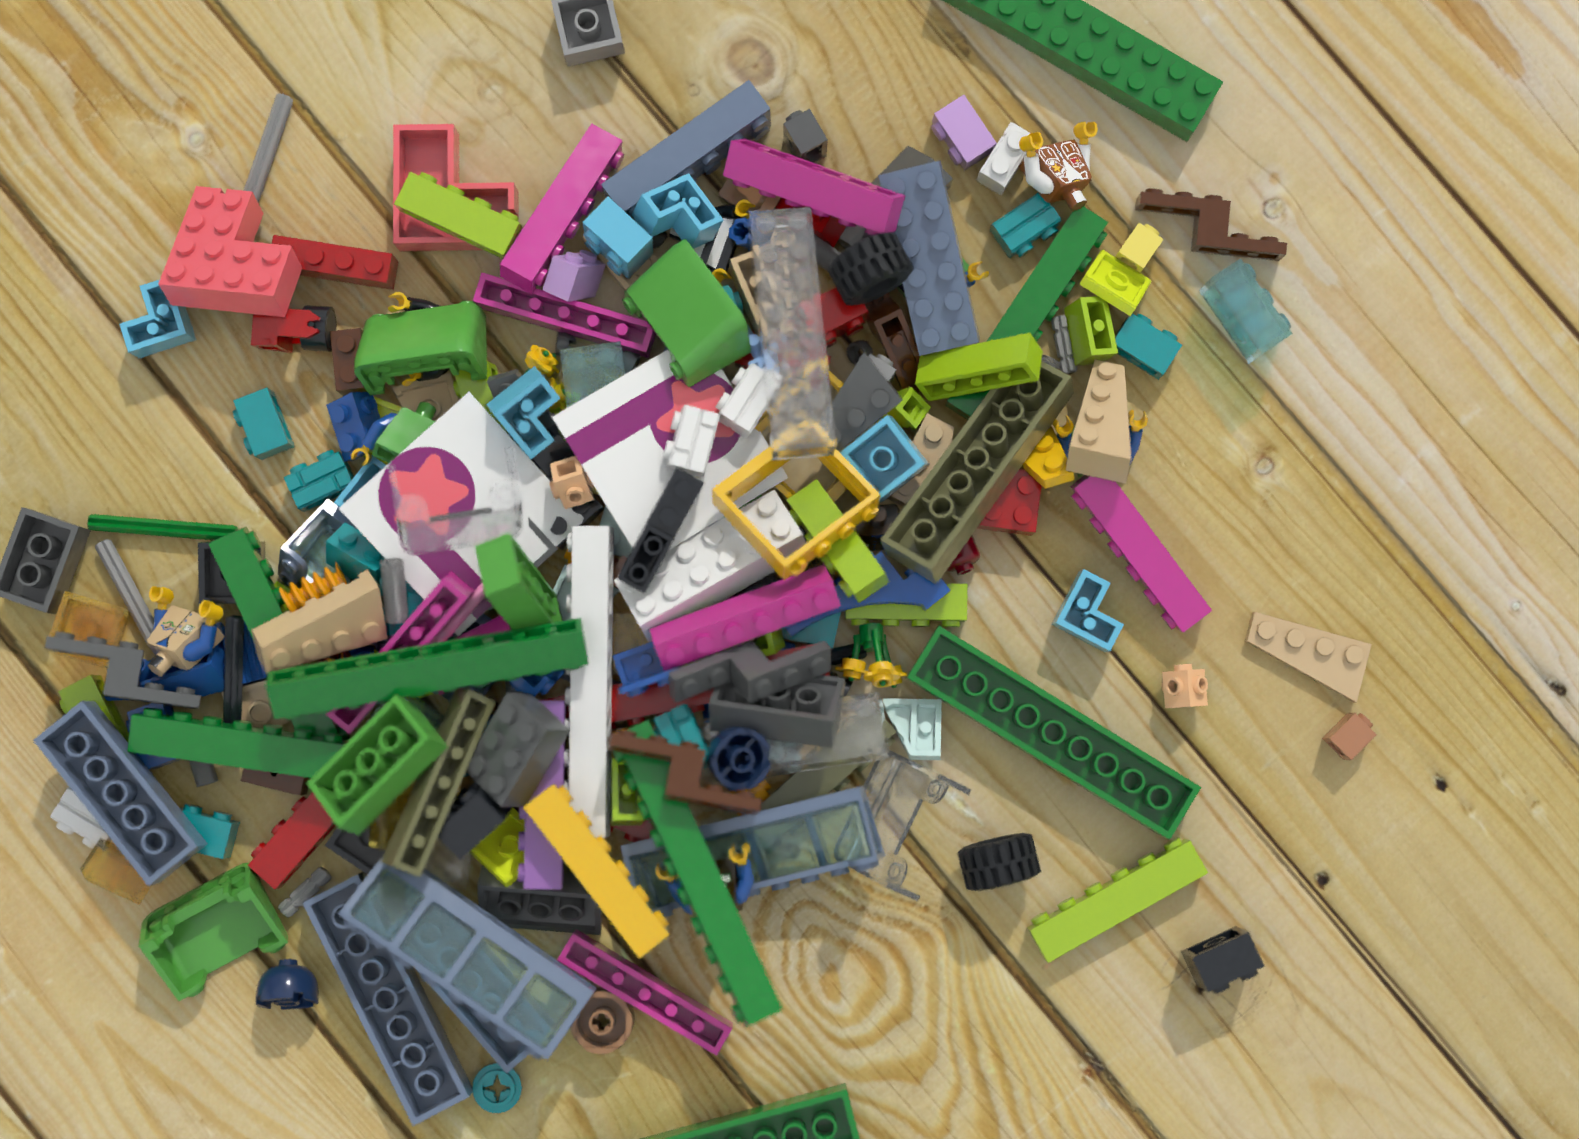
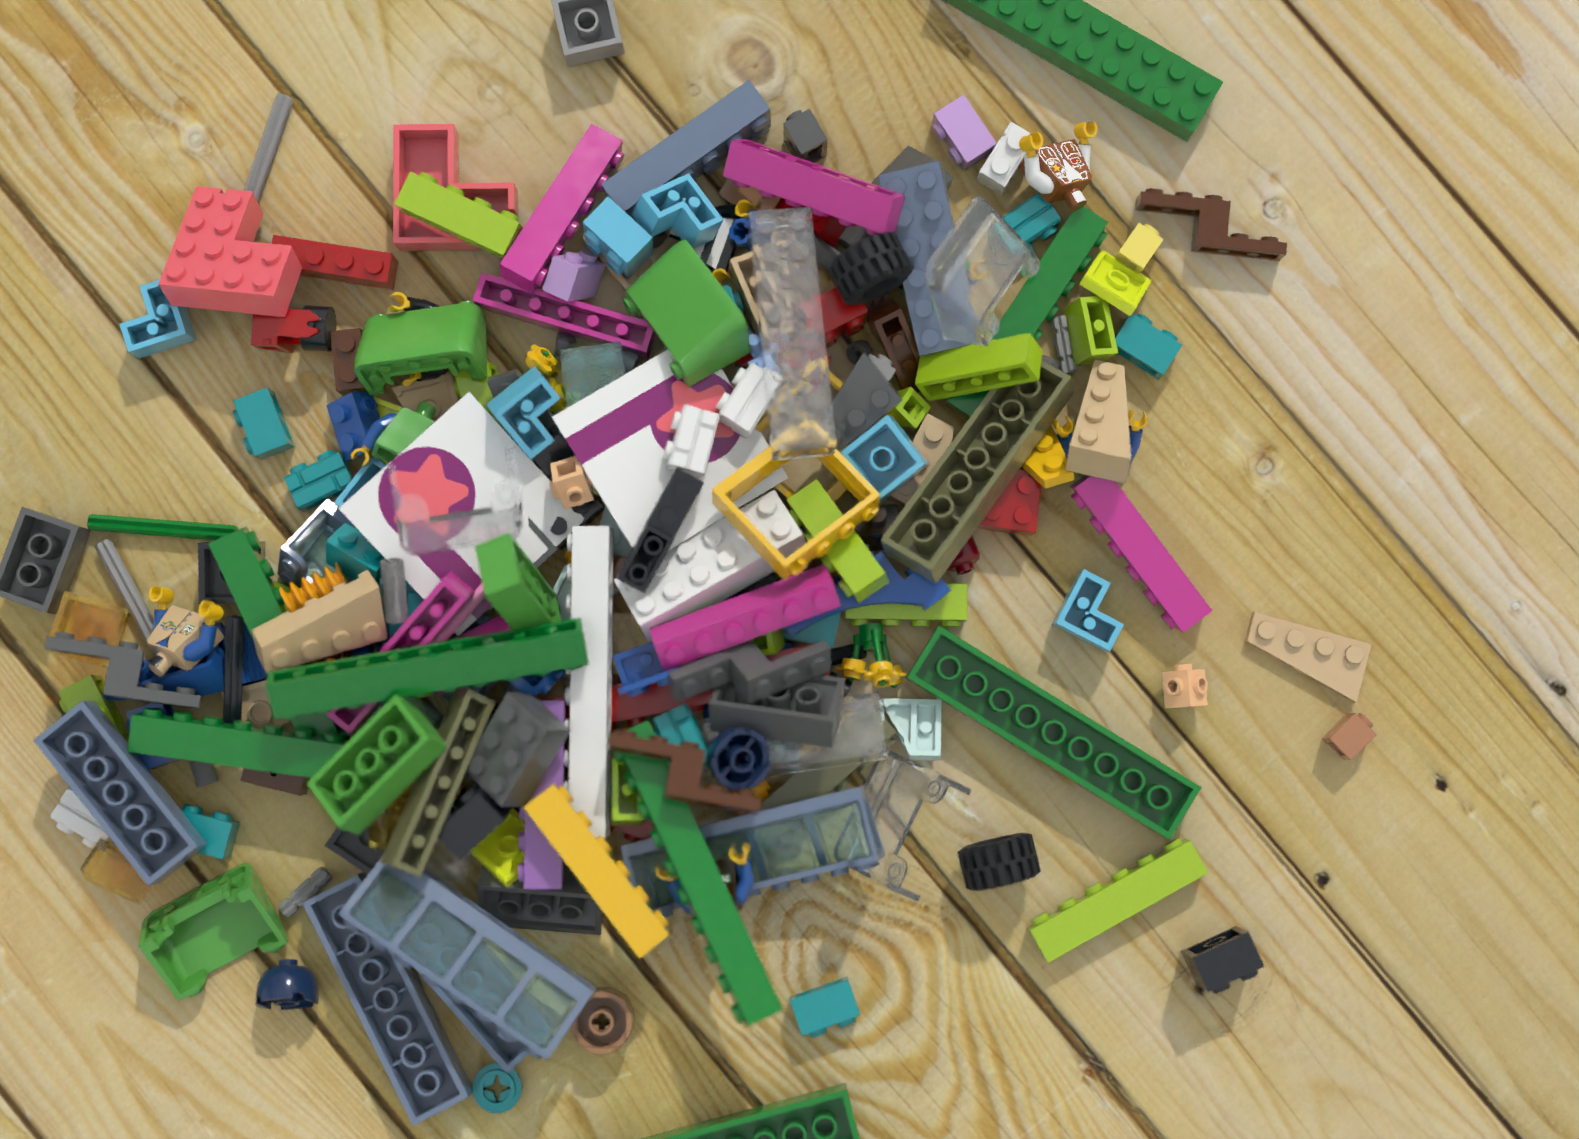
(292, 842): red brick -> none
(646, 992): dark pink brick -> none
(825, 1007): none -> teal brick
(974, 272): none -> clear windscreen
(1246, 310): clear light blue brick -> none

